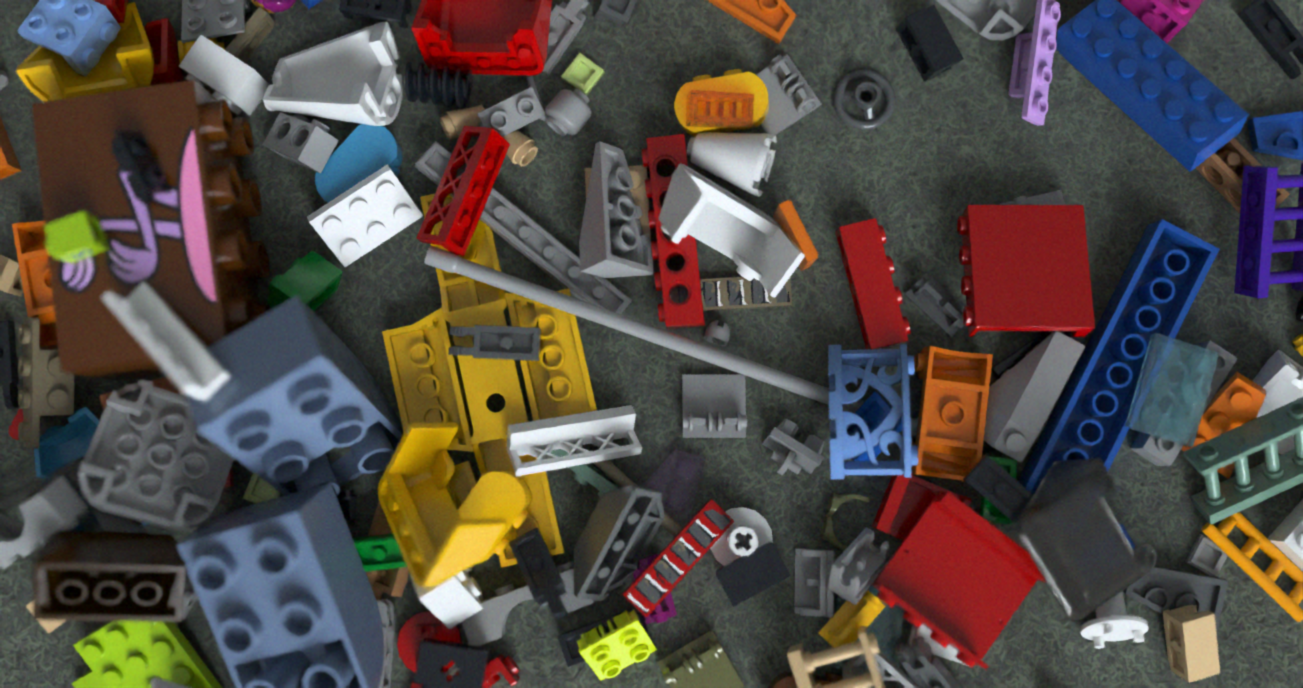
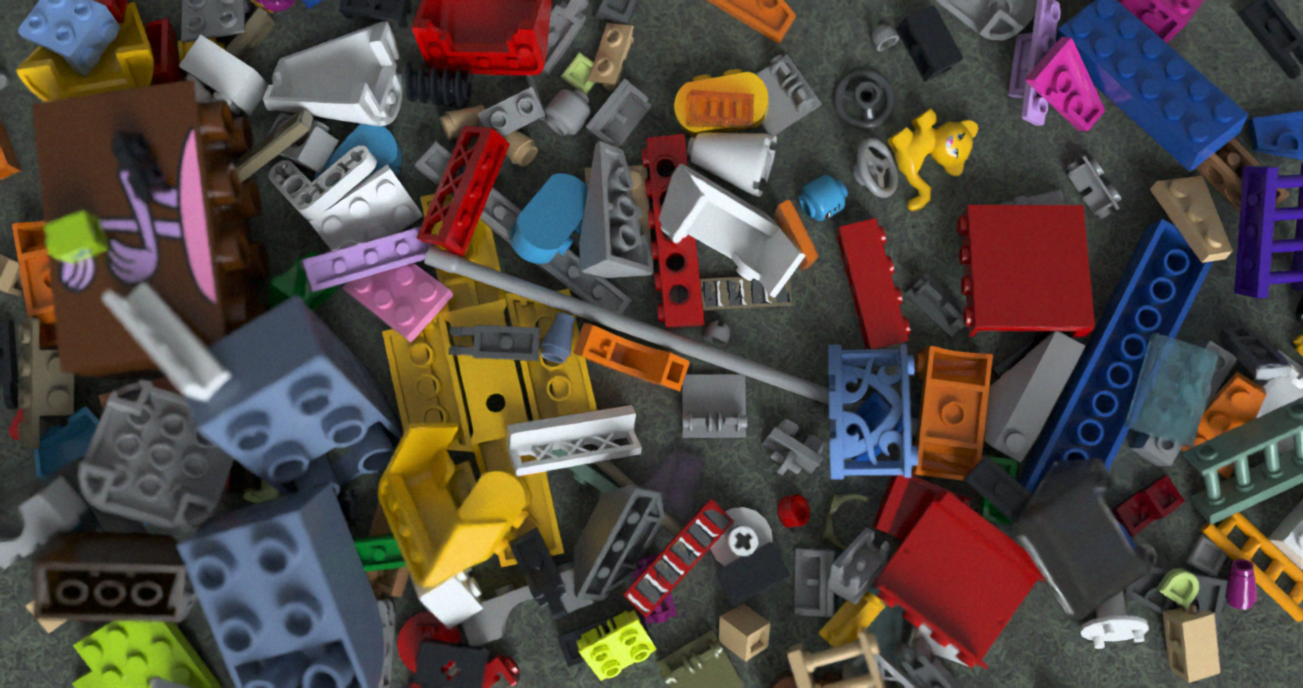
(243, 479): none -> dark brown tile
(273, 144): none -> dark tan tile
(318, 196): none -> white beam
(364, 259): none -> lavender fence
(401, 298): none -> bright pink plate
(550, 219): none -> dark azure brick
(558, 340): none -> sand blue cone
(610, 55): none -> tan hinge
(619, 115): none -> light grey hinge
(631, 358): none -> orange arch
(744, 631): none -> tan panel
(793, 511): none -> red tile
(822, 198): none -> dark azure head
(870, 170): none -> light grey piece
(883, 33): none -> light grey hinge
(947, 145): none -> yellow animal
(1067, 85): none -> dark pink wing
(1089, 175): none -> light grey hinge
(1147, 505): none -> dark red slope
(1179, 586): none -> yellowish green tile
(1194, 215): none -> tan wing
(1241, 586): none -> magenta cone
(1255, 354): none -> dark grey hinge

